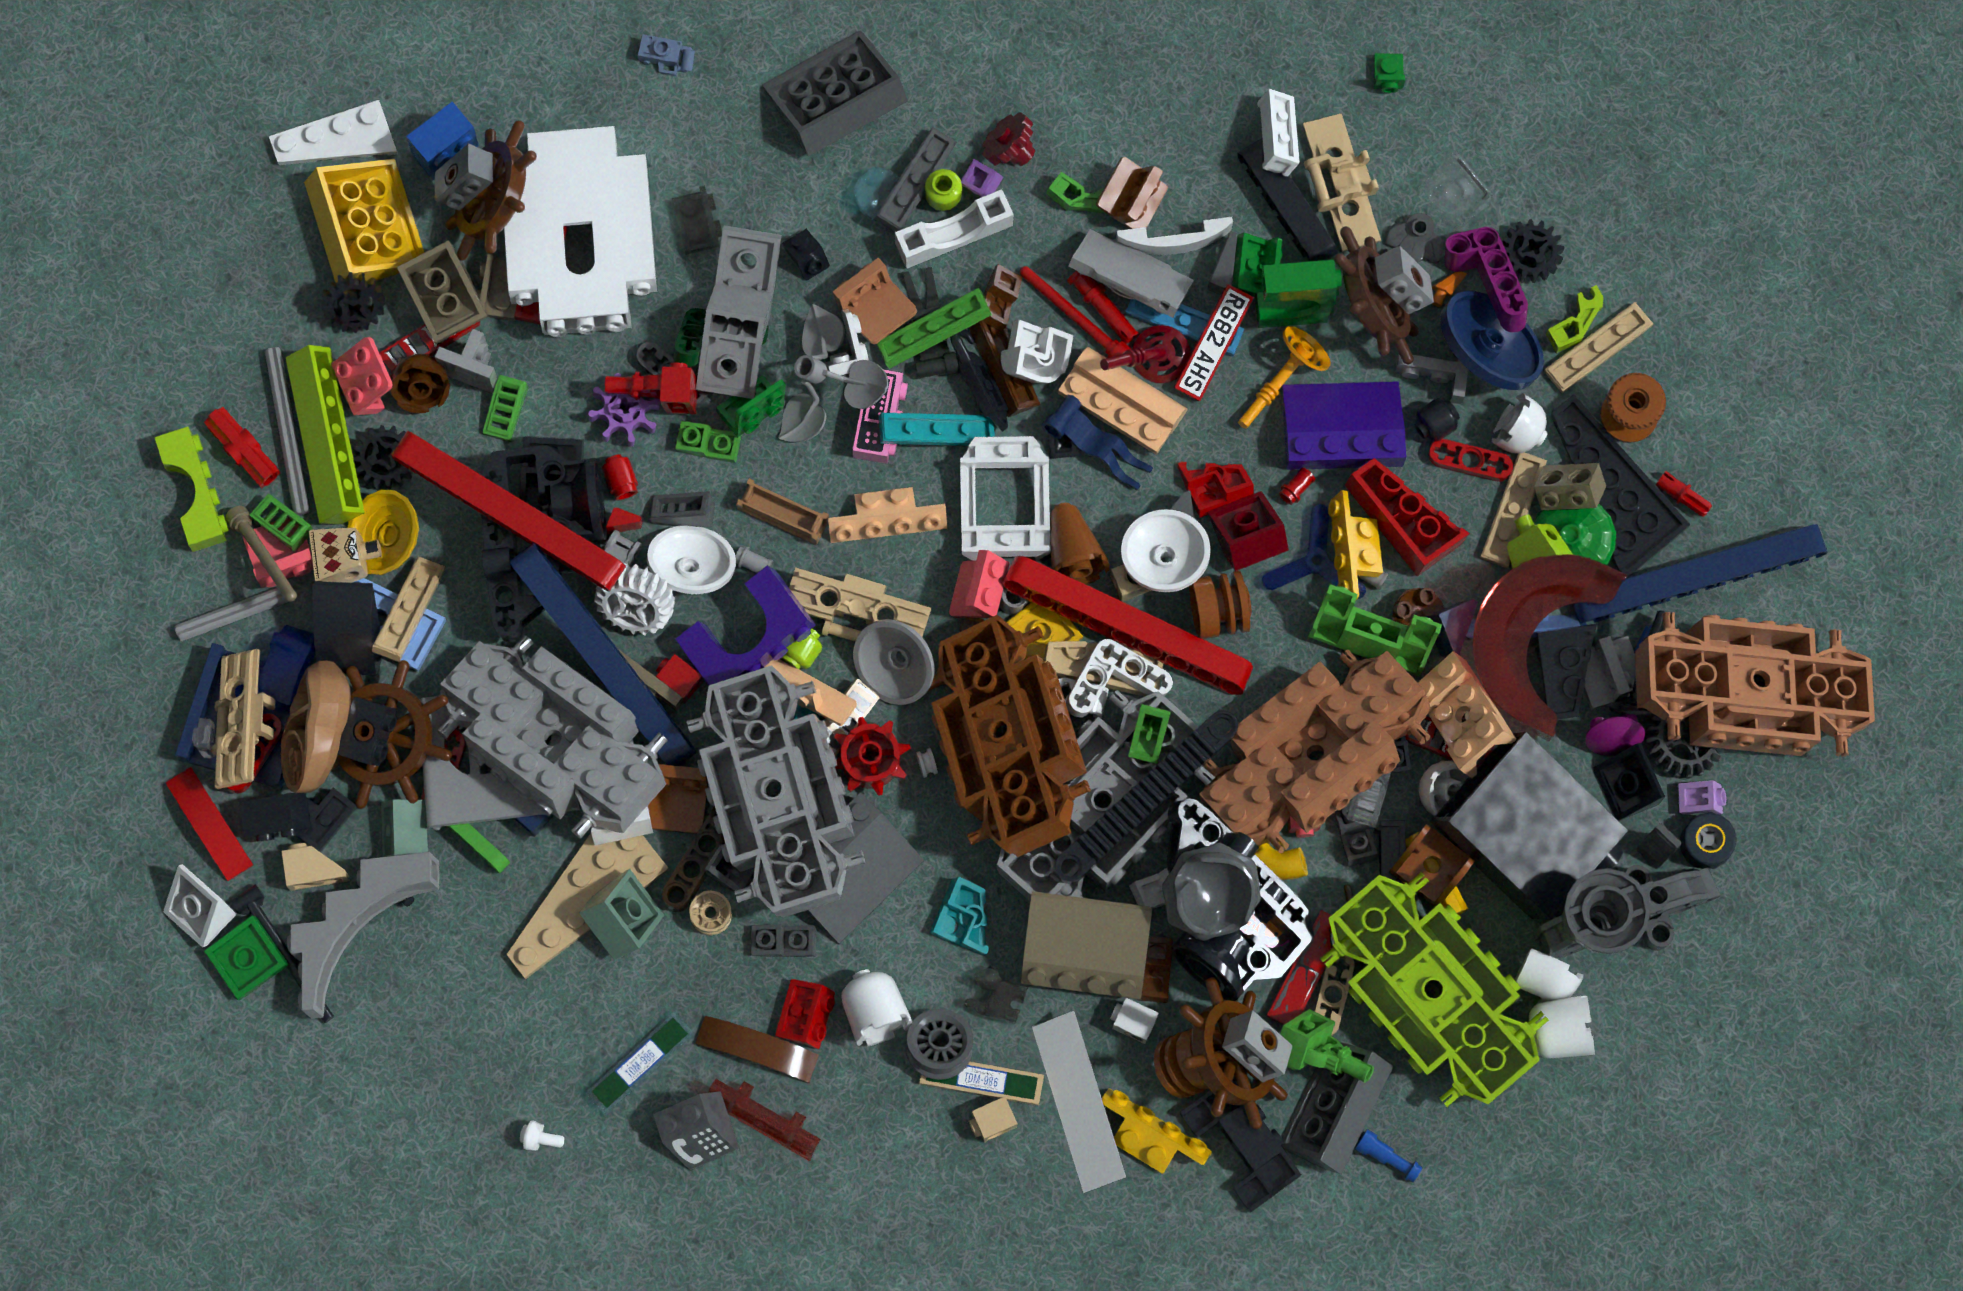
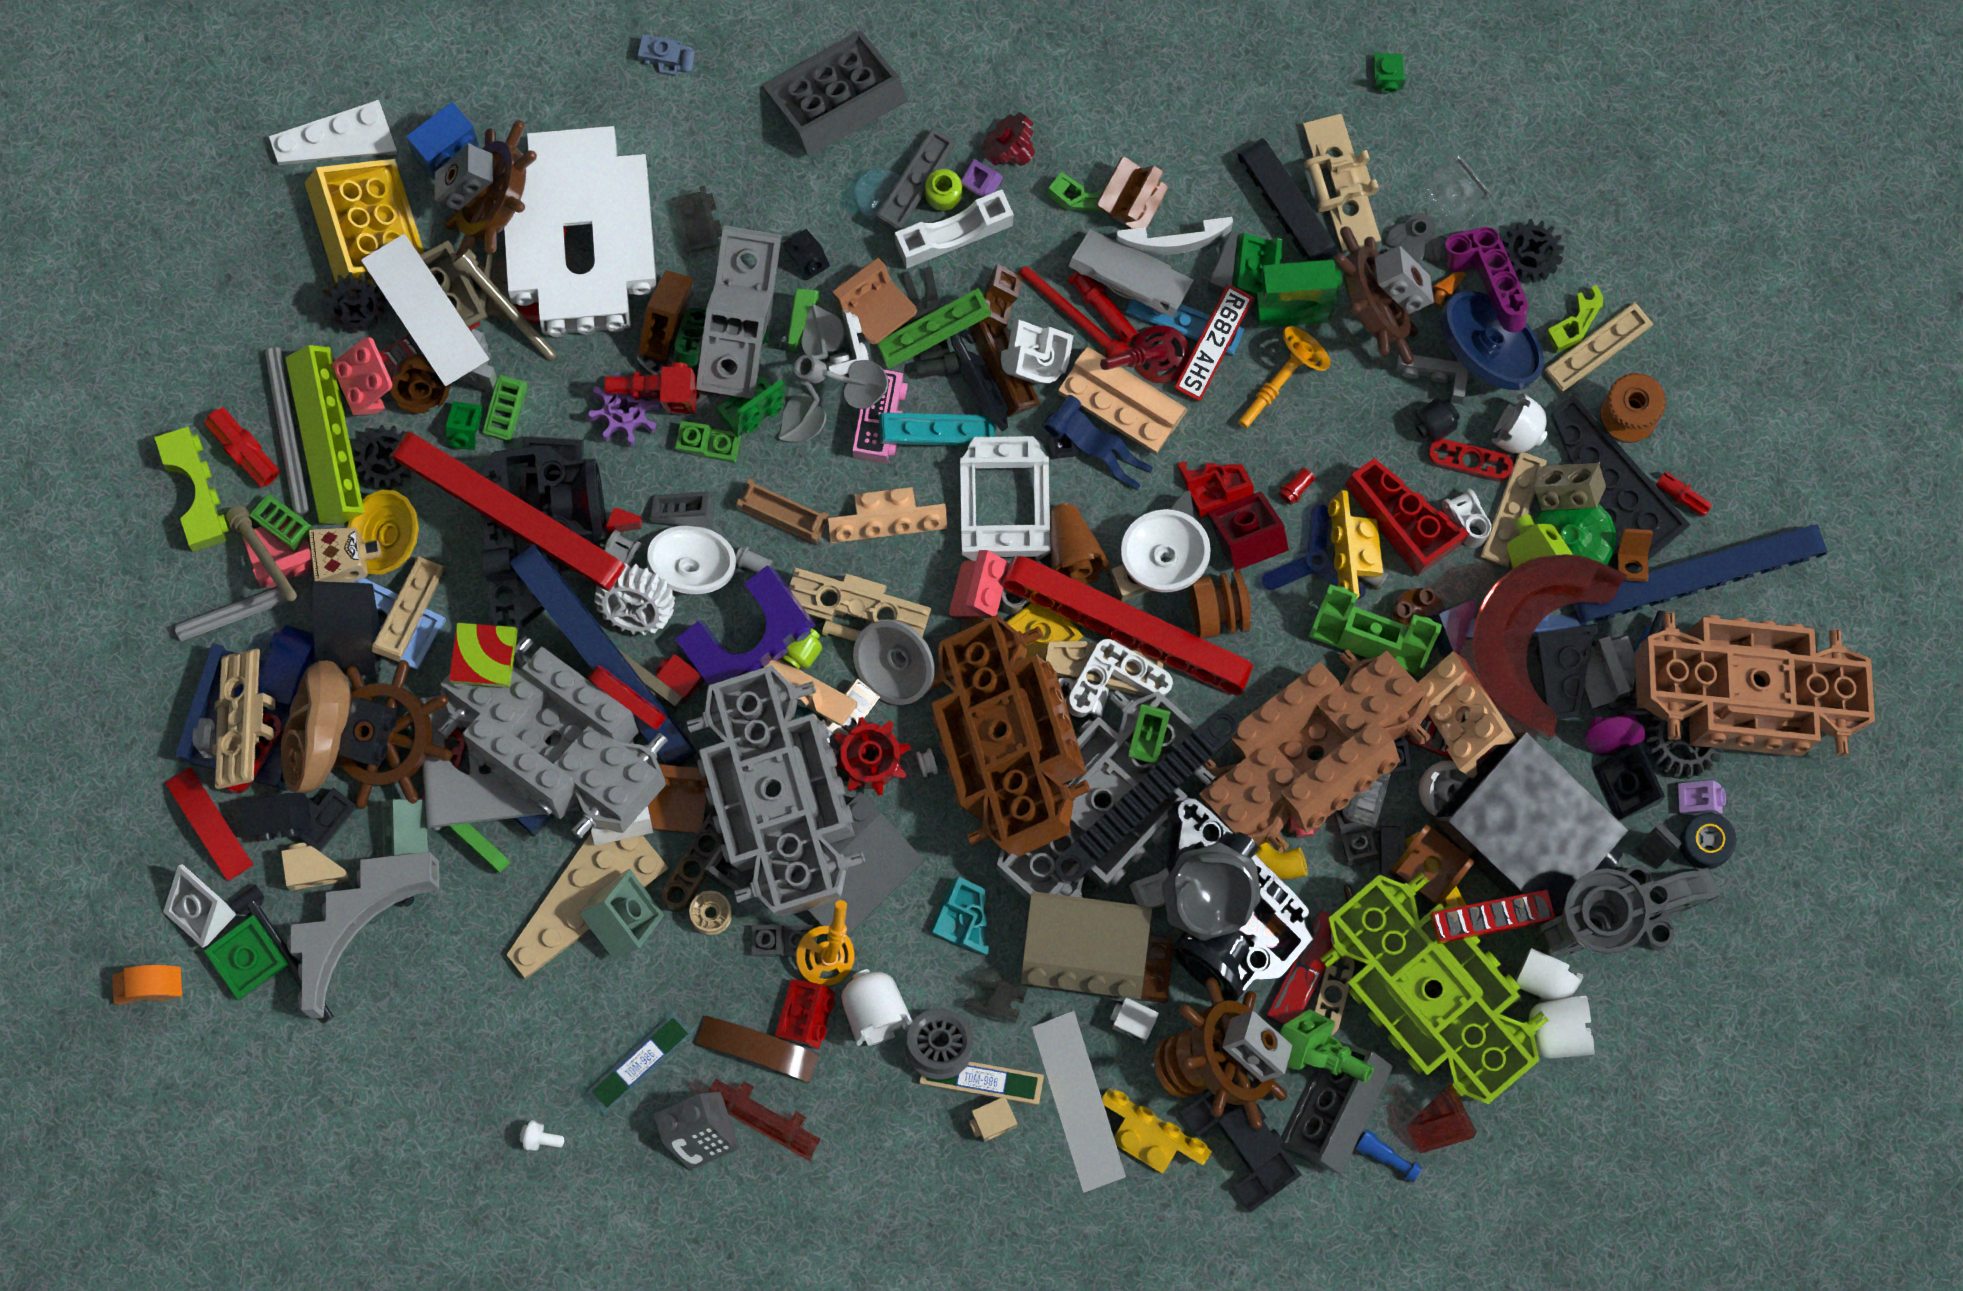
(147, 983): none -> orange brick
(425, 310): none -> white sticker
(463, 425): none -> green bracket
(466, 263): none -> dark tan piece
(483, 655): none -> tile
(620, 477): red brick -> none
(627, 697): none -> red beam
(665, 315): none -> reddish brown slope
(801, 305): none -> bright green slope
(827, 950): none -> light orange dish
(1279, 132): white container -> none
(1343, 425): dark purple slope -> none
(1441, 1122): none -> clear red wing
(1467, 512): none -> white piece
(1492, 916): none -> tile
(1634, 549): none -> dark orange bracket

